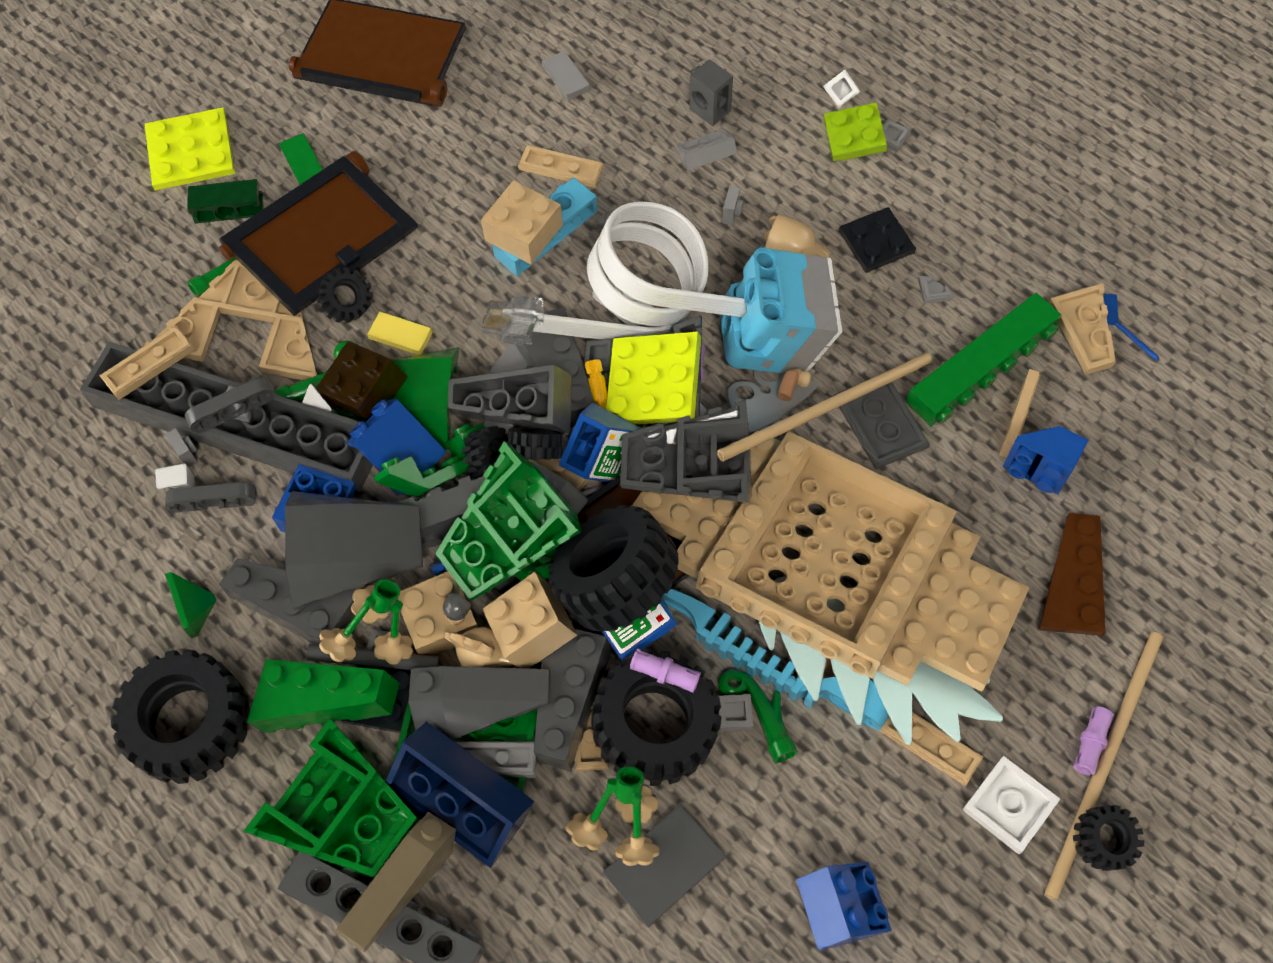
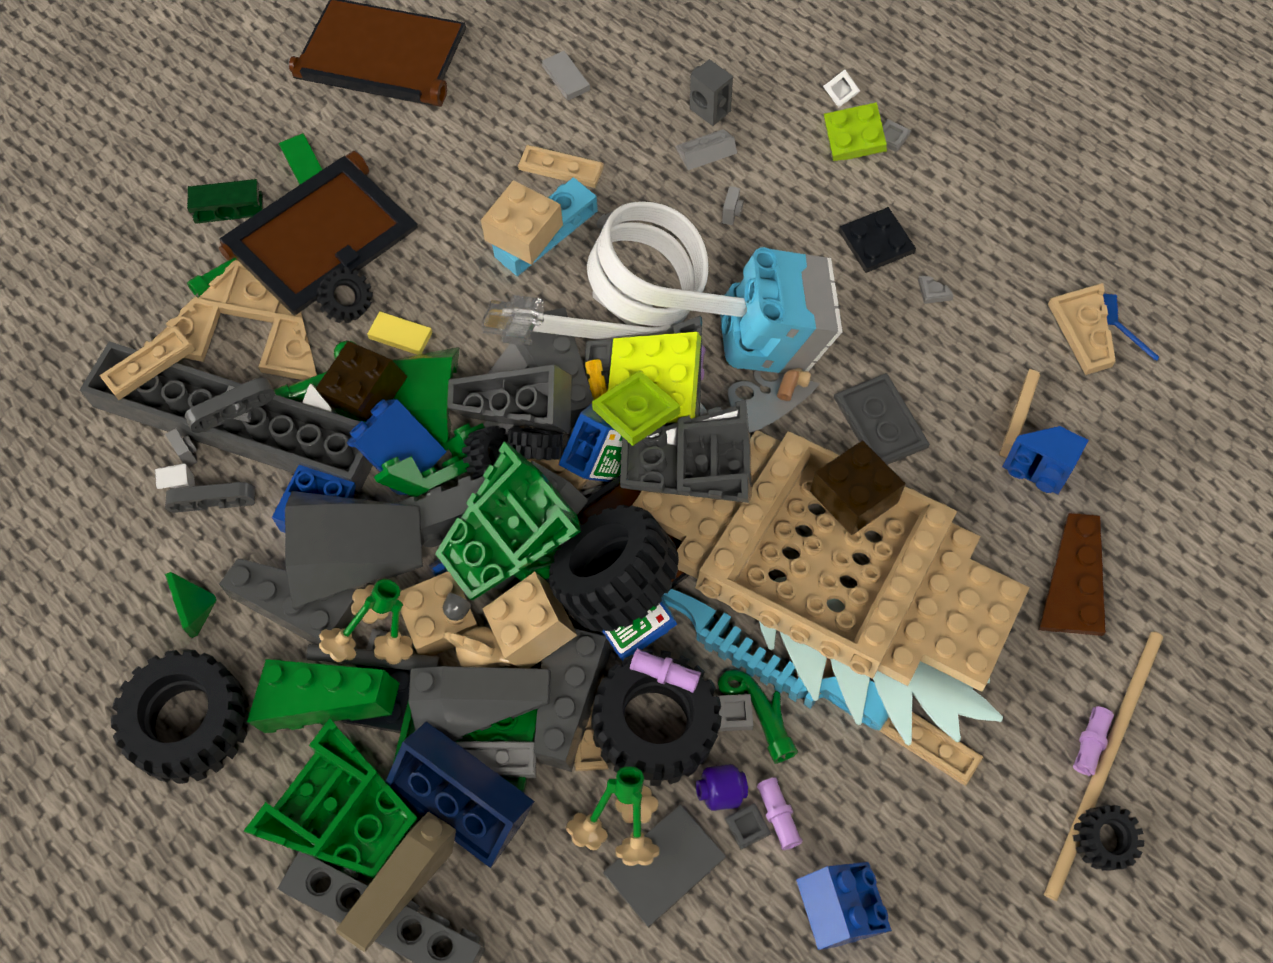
(189, 148): neon yellow plate -> none
(636, 407): none -> lime plate
(722, 787): none -> dark purple head
(747, 826): none -> dark grey tile
(779, 813): none -> lavender pin
(793, 236): tan piece -> none
(823, 407): tan piece -> none
(857, 487): none -> dark brown brick
(984, 359): green brick -> none
(1011, 805): white plate -> none

